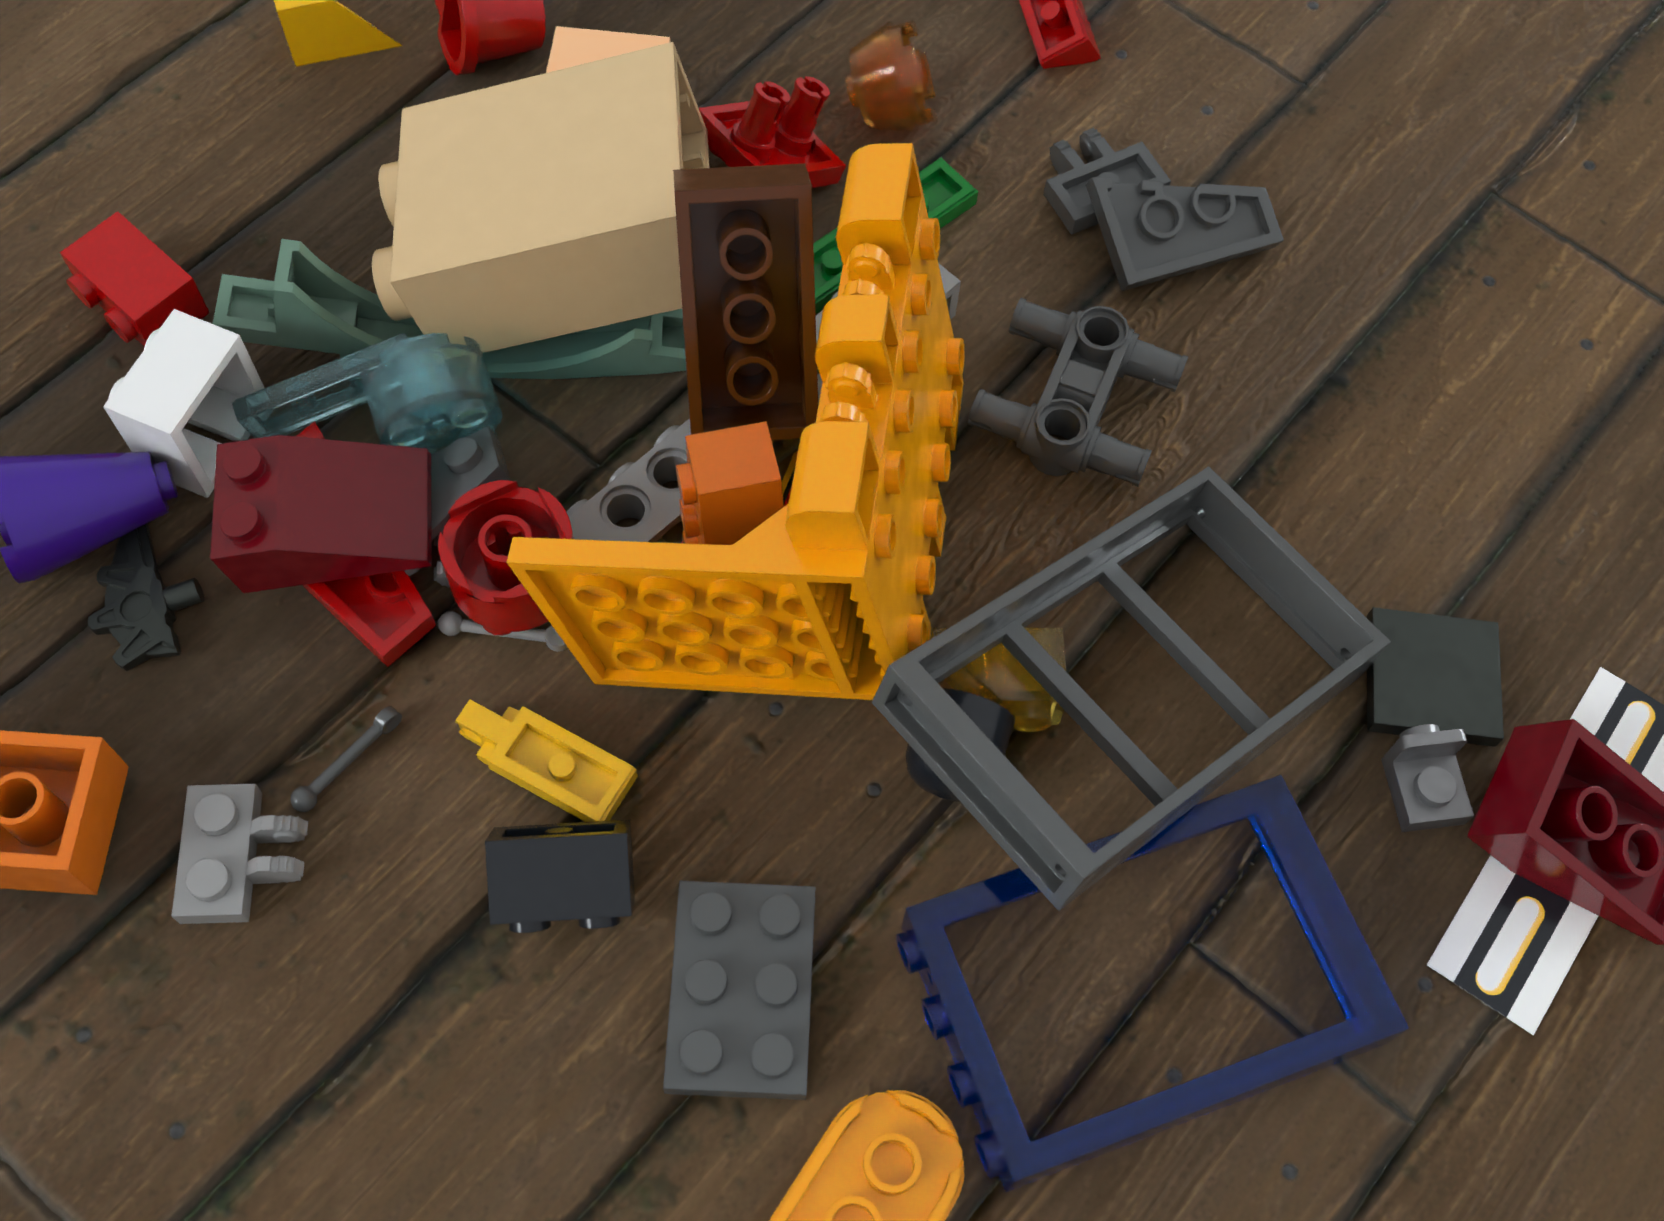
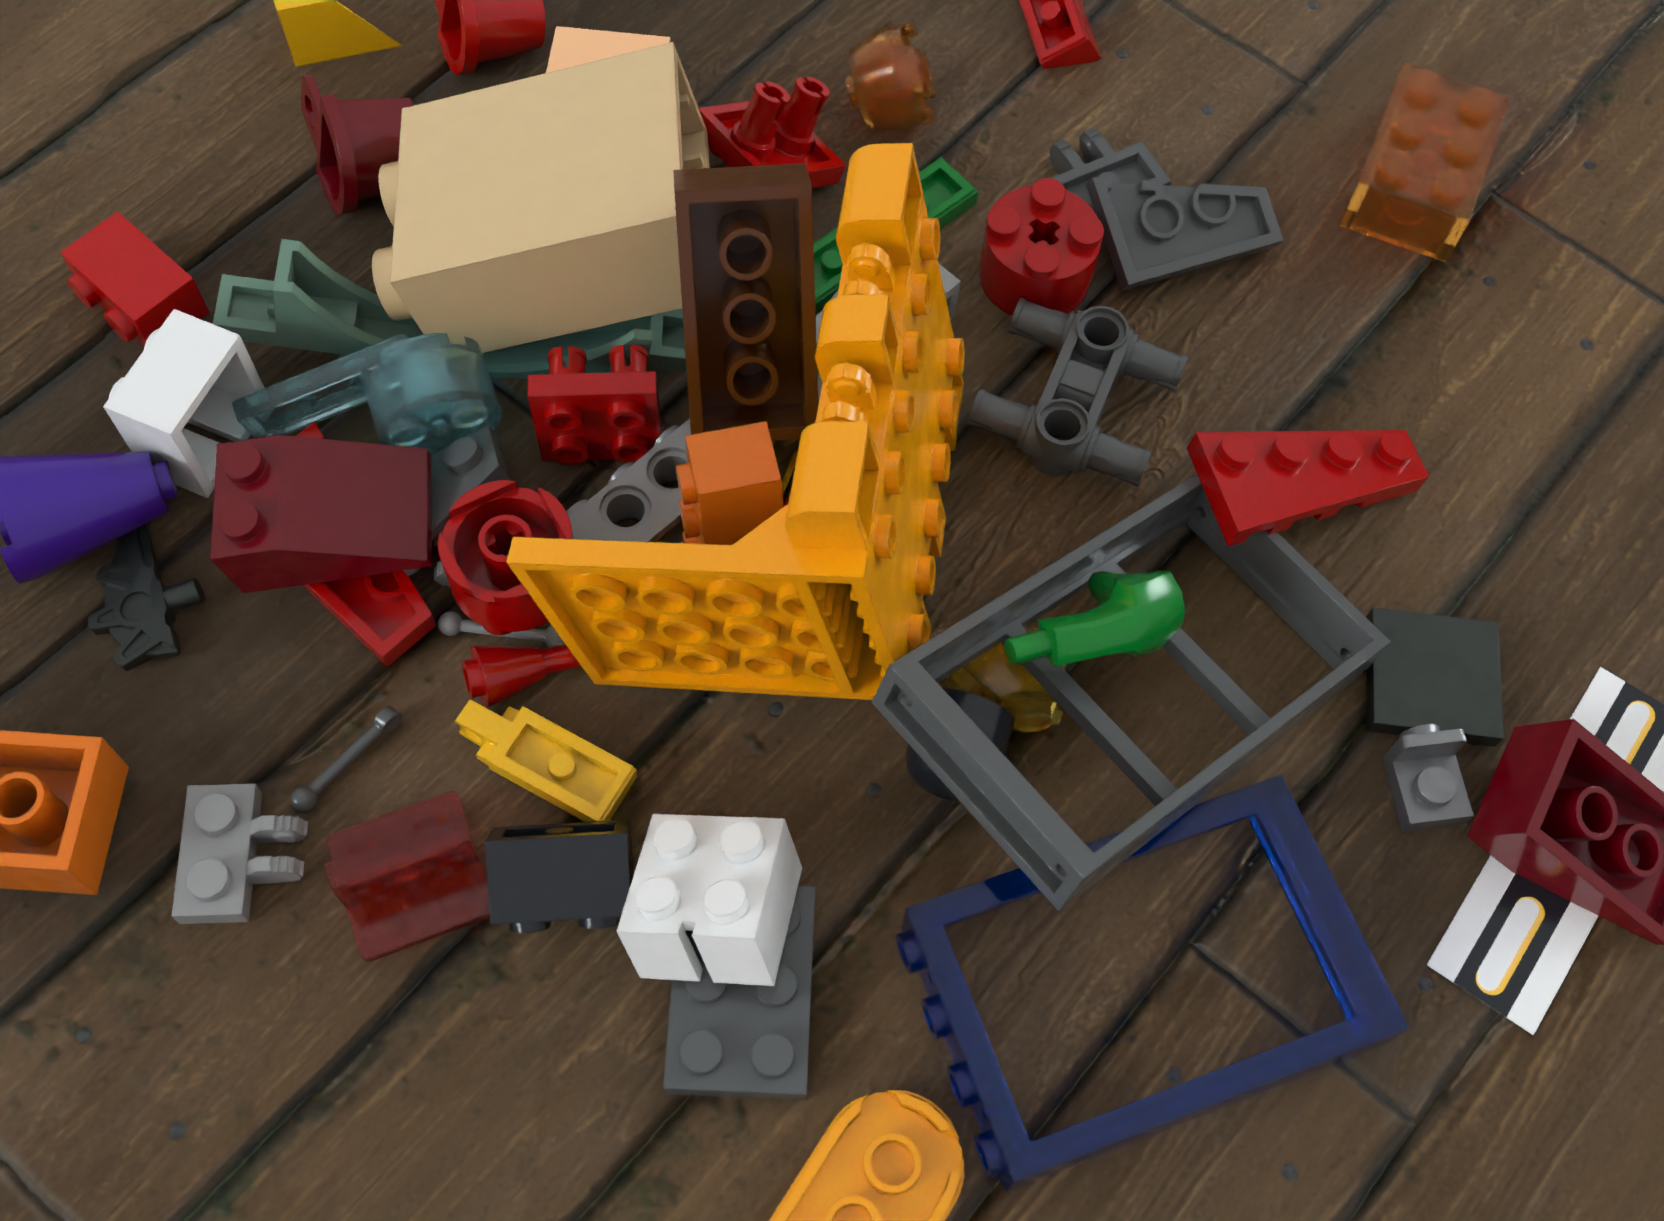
(351, 142): none -> dark red container
(408, 876): none -> clear red bracket
(506, 670): none -> red cone
(595, 414): none -> red plate
(725, 883): none -> white piece
(1040, 248): none -> red brick
(1134, 618): none -> green animal
(1291, 475): none -> red wing
(1426, 162): none -> clear orange brick

